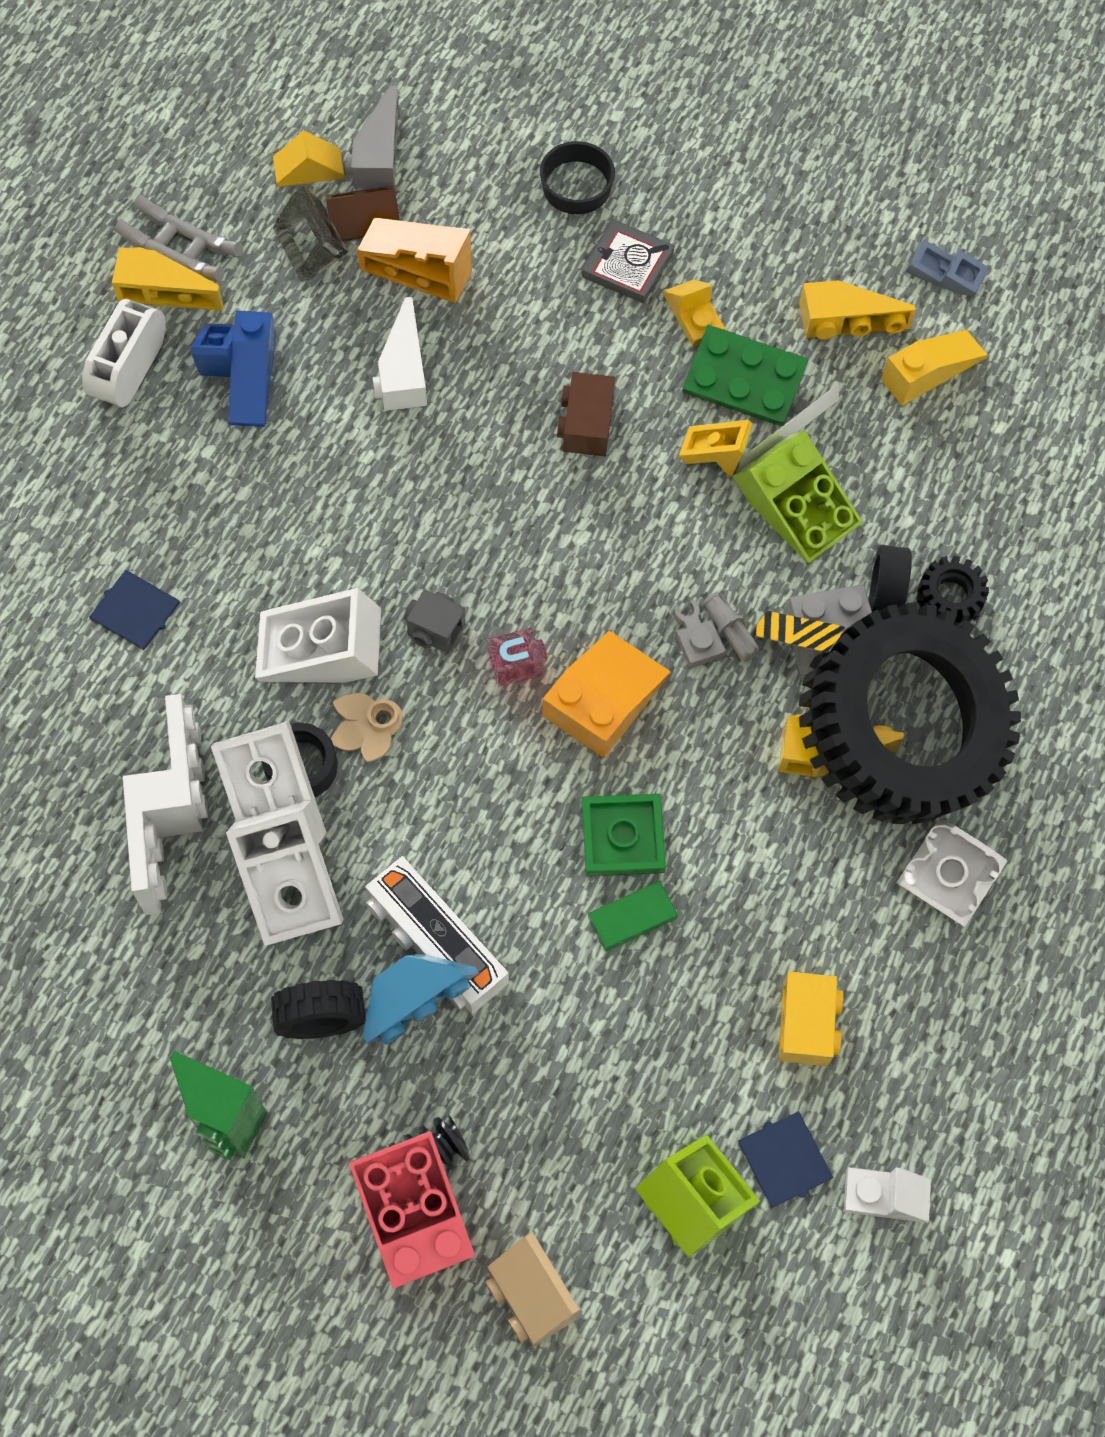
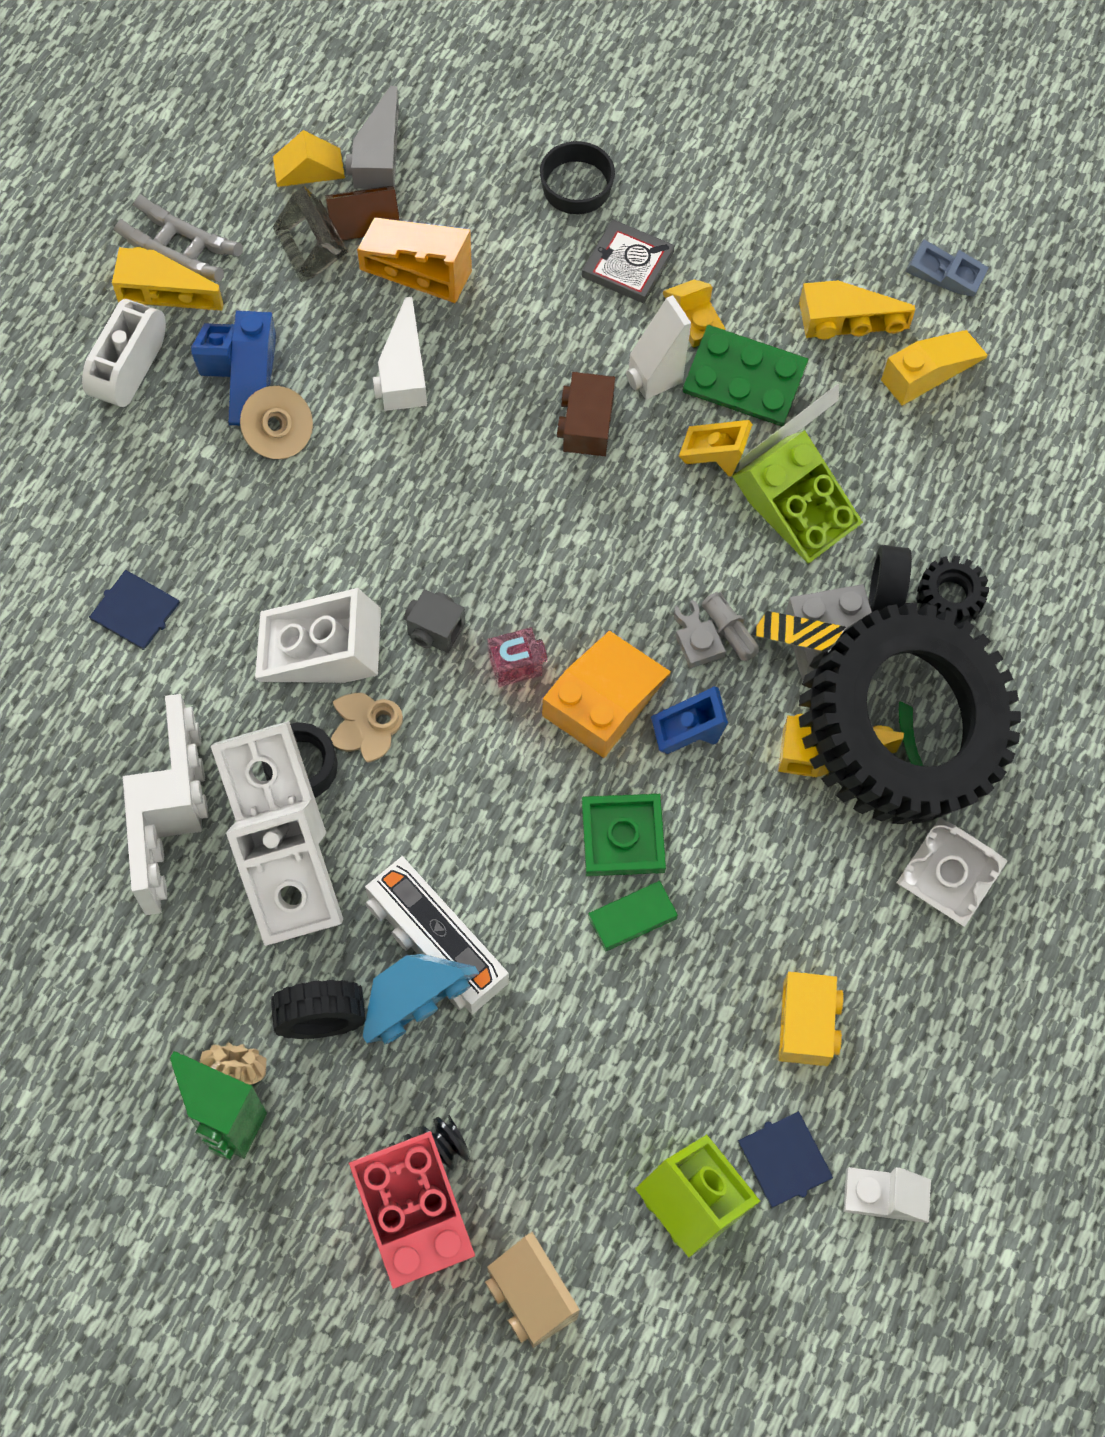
(236, 1062): none -> tan gear
(292, 414): none -> tan dish
(661, 351): none -> white slope
(691, 720): none -> blue slope
(906, 727): none -> green sticker

